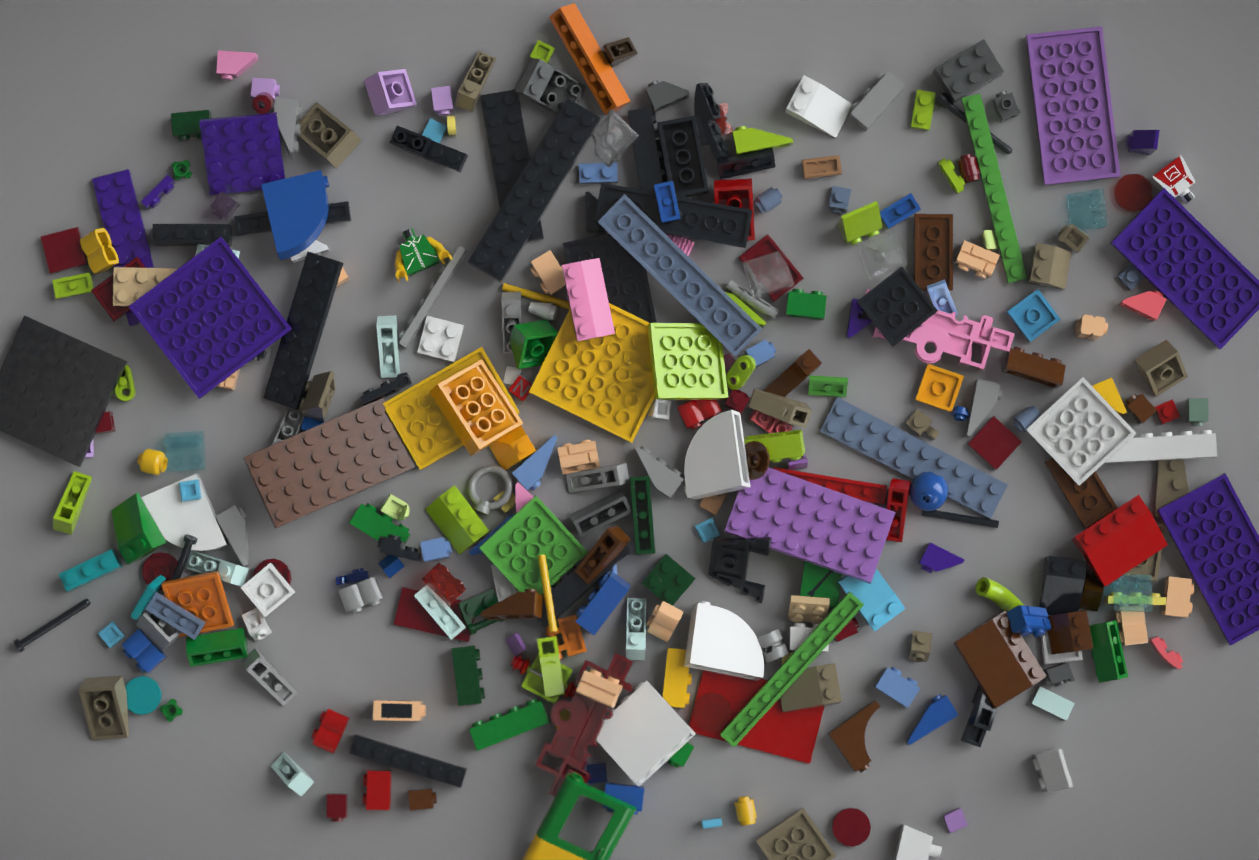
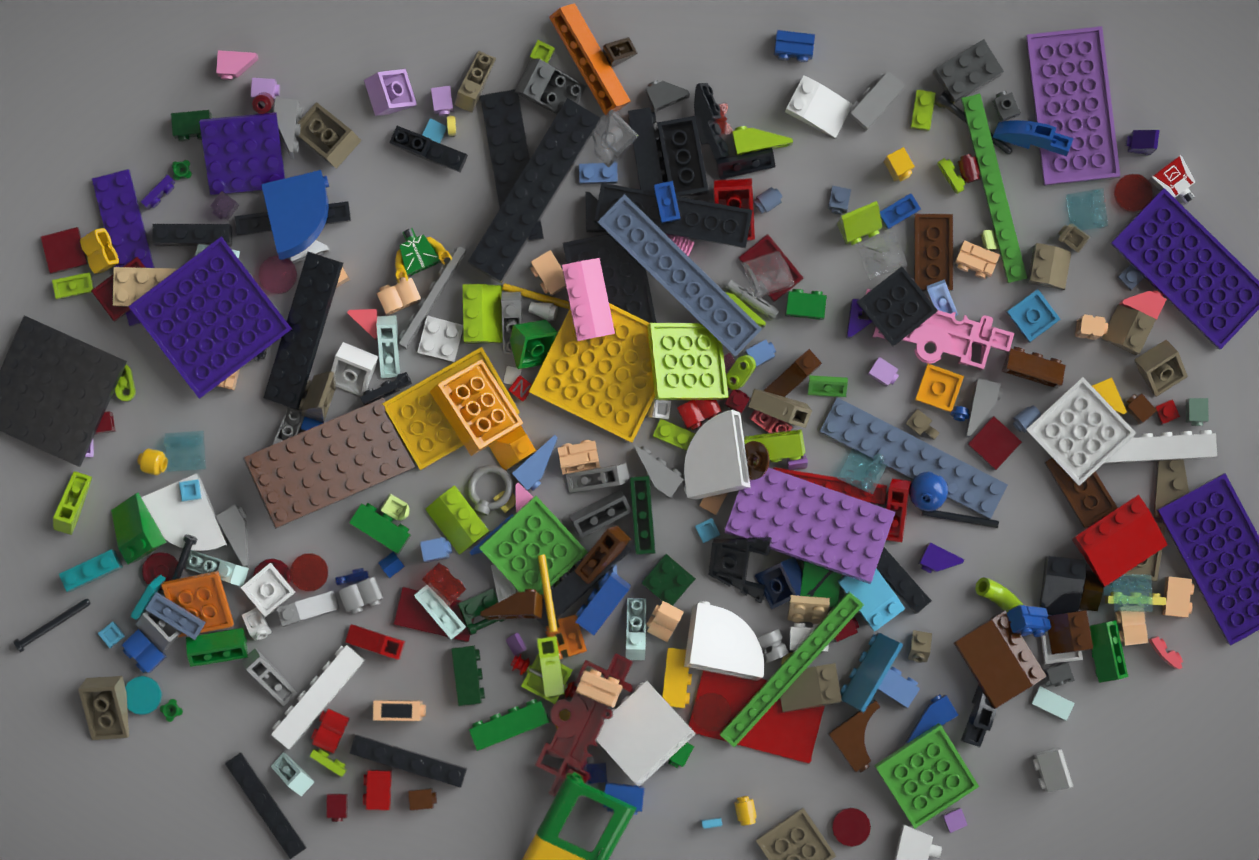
(265, 805): none -> black plate
(277, 275): none -> clear pink tile
(308, 608): none -> light grey slope
(309, 572): none -> clear red tile
(317, 698): none -> white brick
(335, 766): none -> lime plate
(353, 368): none -> white slope
(366, 319): none -> coral slope
(375, 642): none -> red slope
(393, 546): black plate -> none
(398, 296): none -> light nougat brick
(482, 313): none -> lime slope
(673, 434): none -> lime plate
(781, 582): none -> dark blue slope
(794, 45): none -> blue brick
(821, 167): medium nougat plate -> none
(863, 470): none -> clear light blue hinge
(870, 672): none -> dark azure slope
(883, 372): none -> lavender brick
(899, 165): none -> yellow brick
(902, 582): none -> black brick
(926, 775): none -> bright green plate
(1033, 133): none -> blue slope
(1129, 329): none -> dark tan slope

